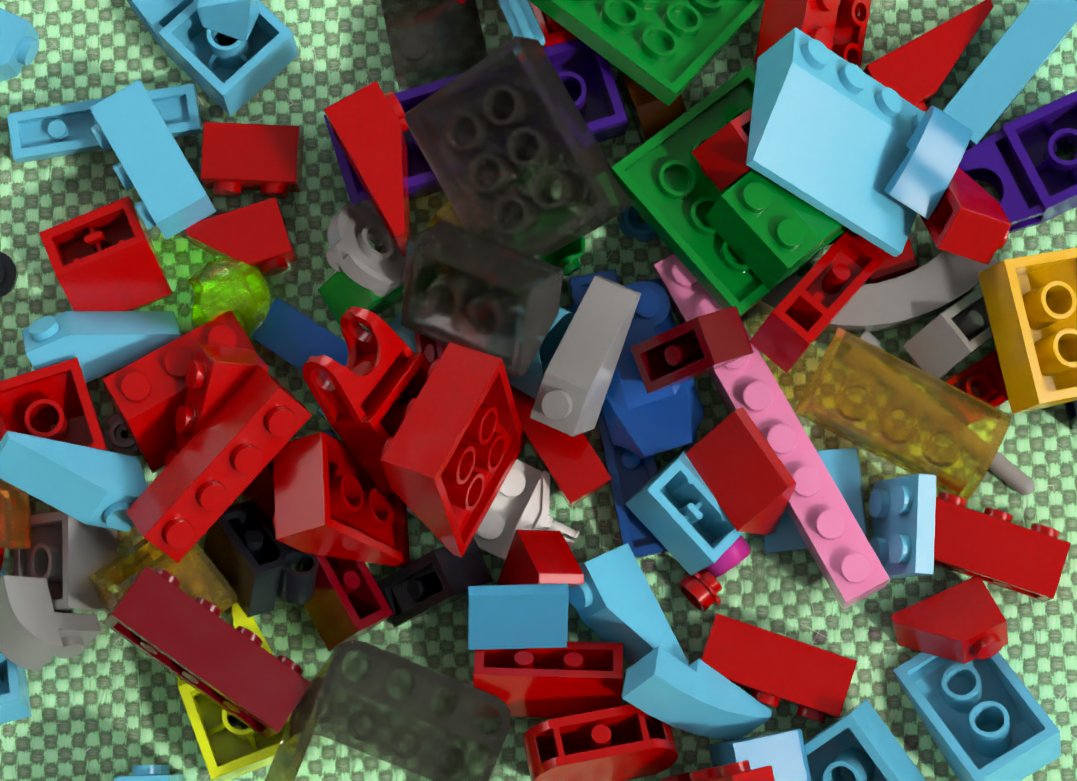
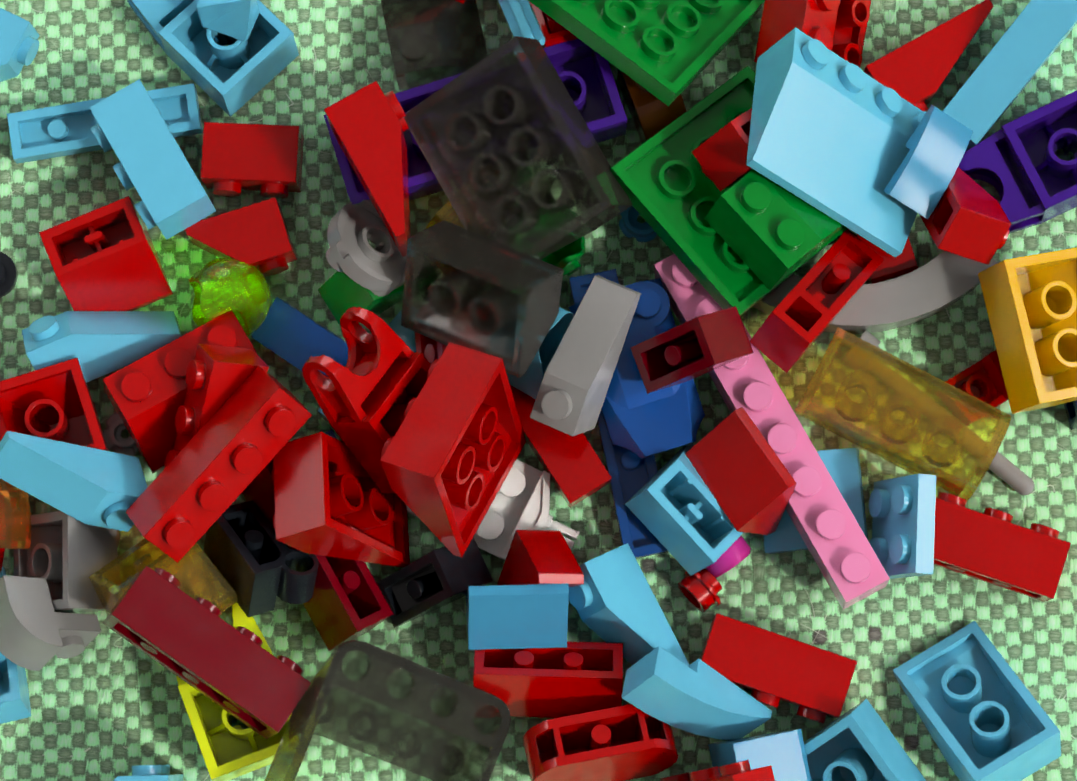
(951, 336): light grey slope -> none
(953, 624): red slope -> none

